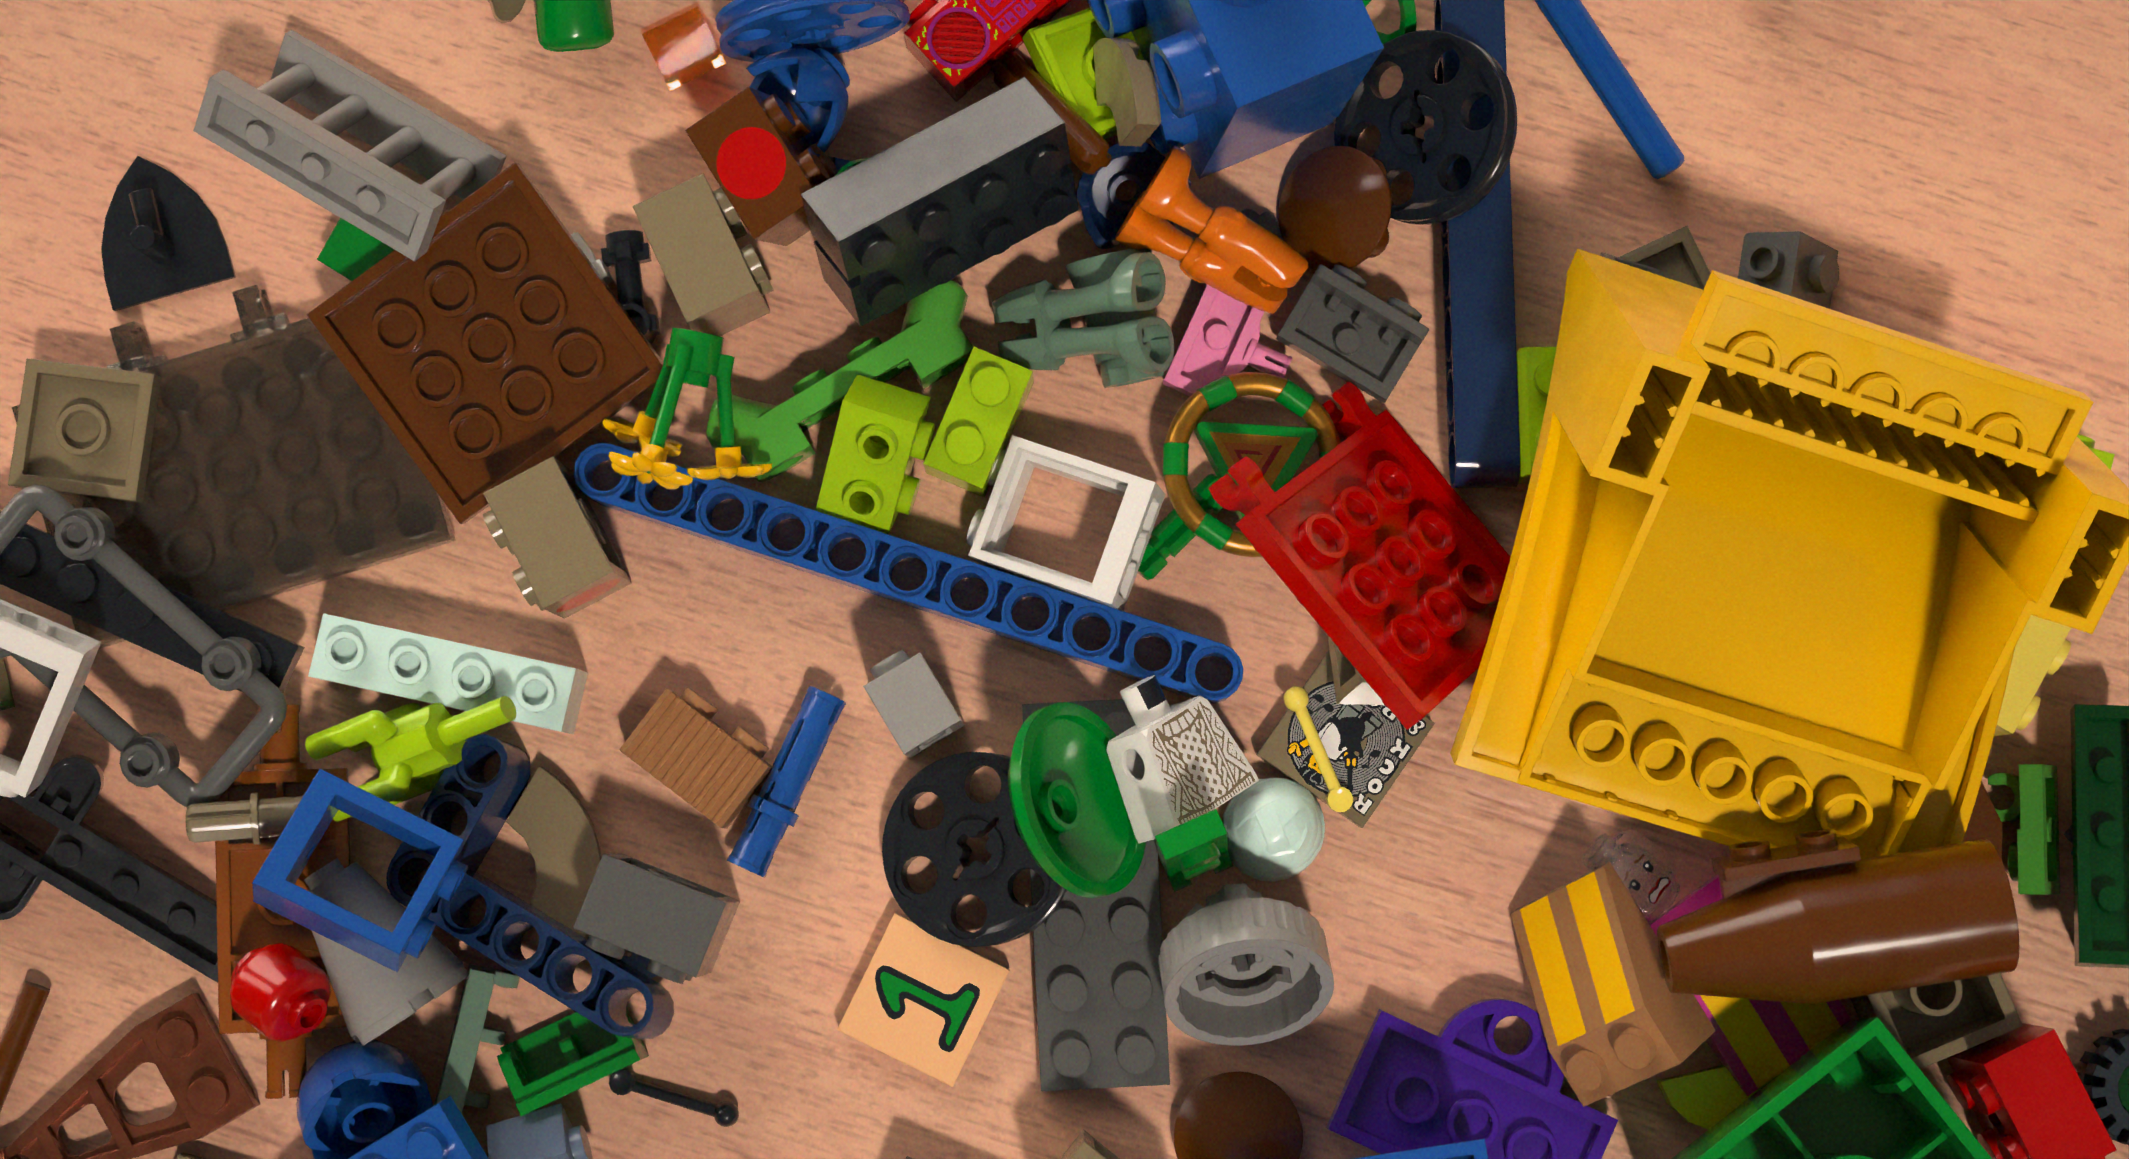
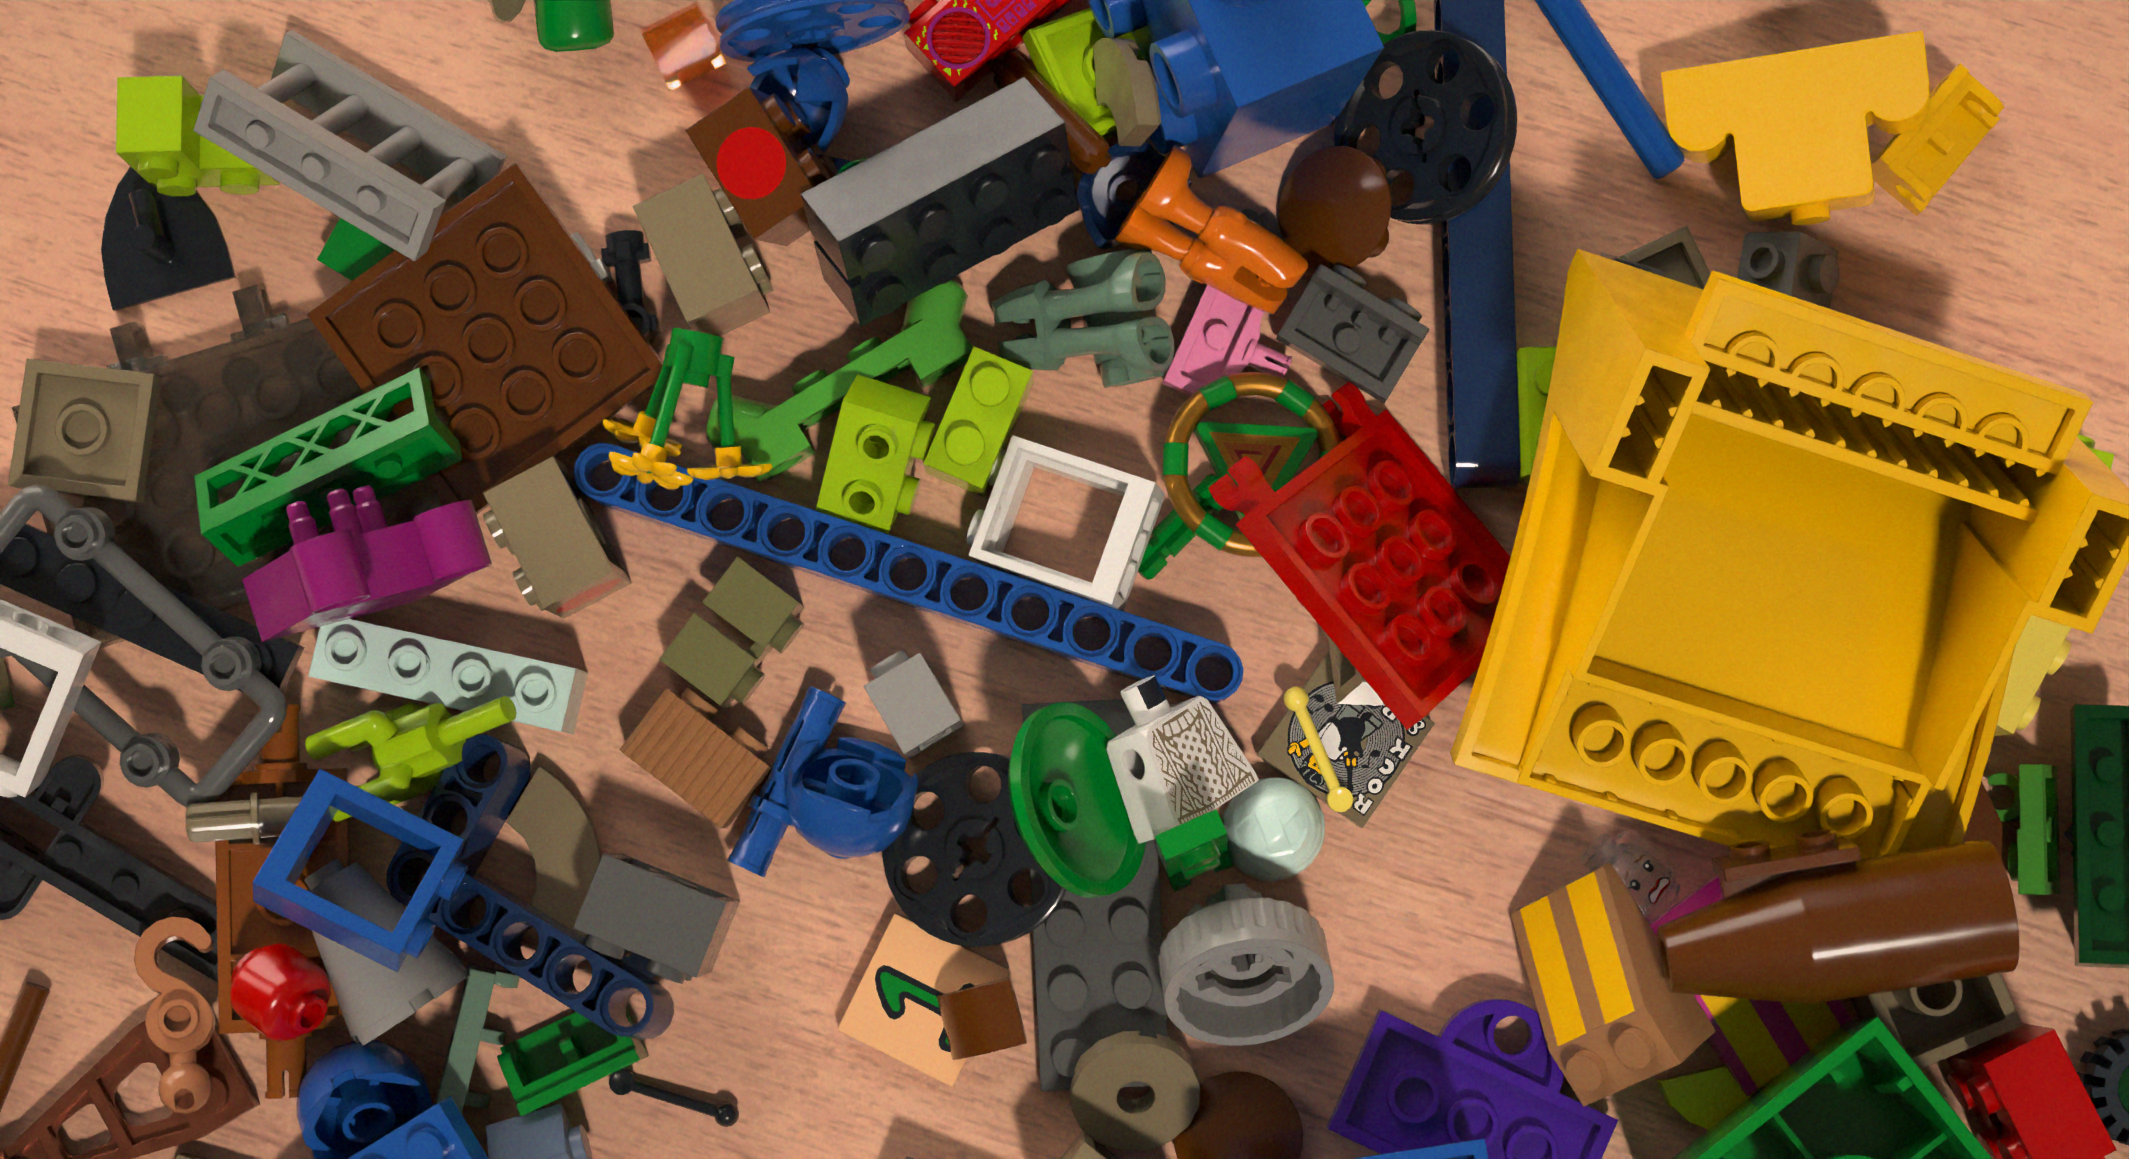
(159, 140): none -> lime brick
(180, 1016): none -> nougat piece
(362, 563): none -> magenta piece
(377, 455): none -> green fence
(715, 661): none -> olive piece
(850, 797): none -> blue cylinder
(982, 1019): none -> reddish brown brick
(1140, 1121): none -> dark tan tile
(1800, 120): none -> yellow brick
(1923, 159): none -> yellow hinge

